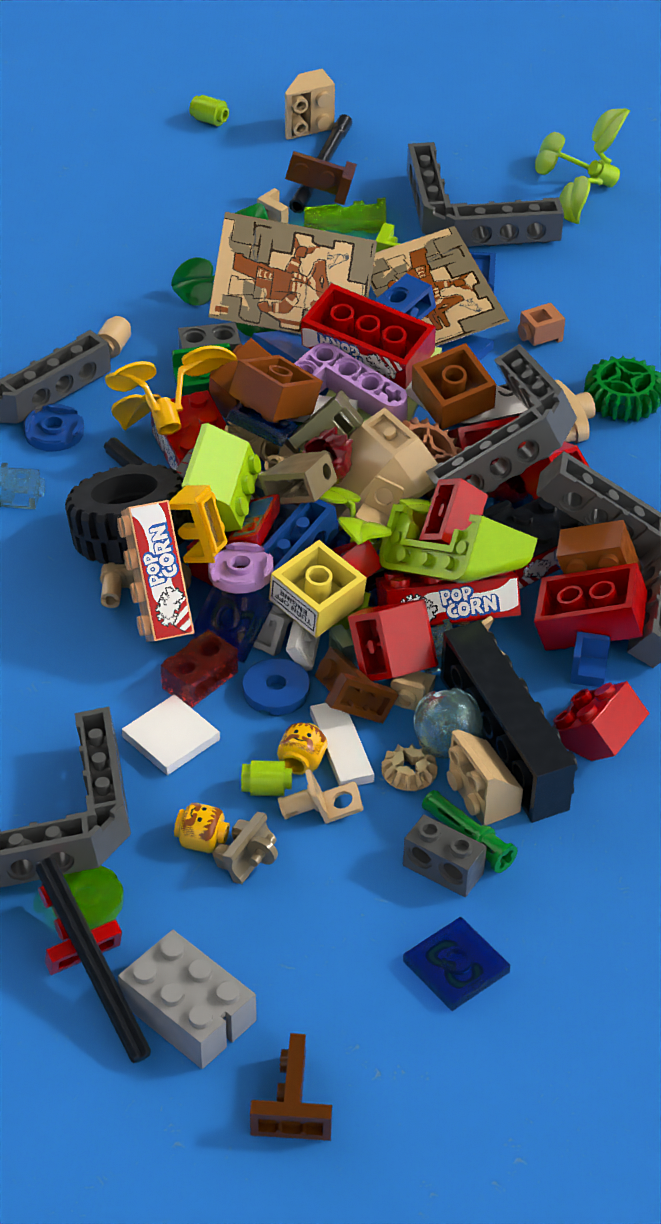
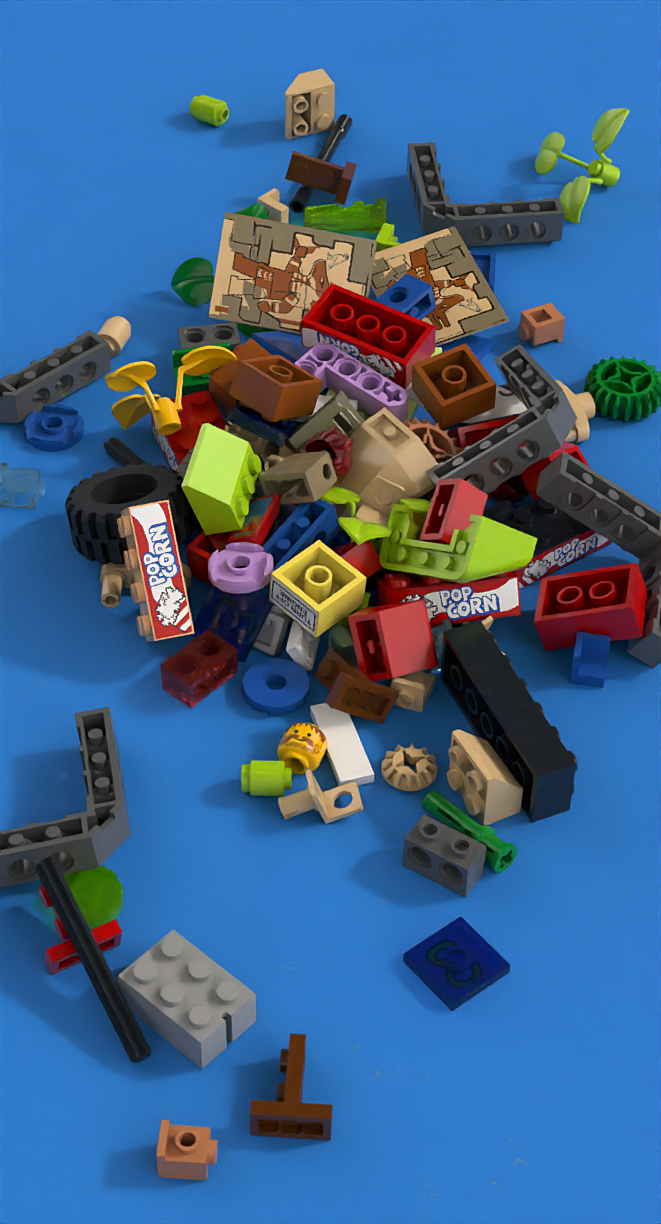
(170, 734): white tile -> none
(185, 1151): none -> nougat brick
(201, 827): yellow head -> none
(206, 525): yellow window -> none
(251, 846): dark tan hips -> none
(440, 715): clear light blue cylinder -> none
(595, 547): dark orange brick -> none
(600, 720): red slope -> none

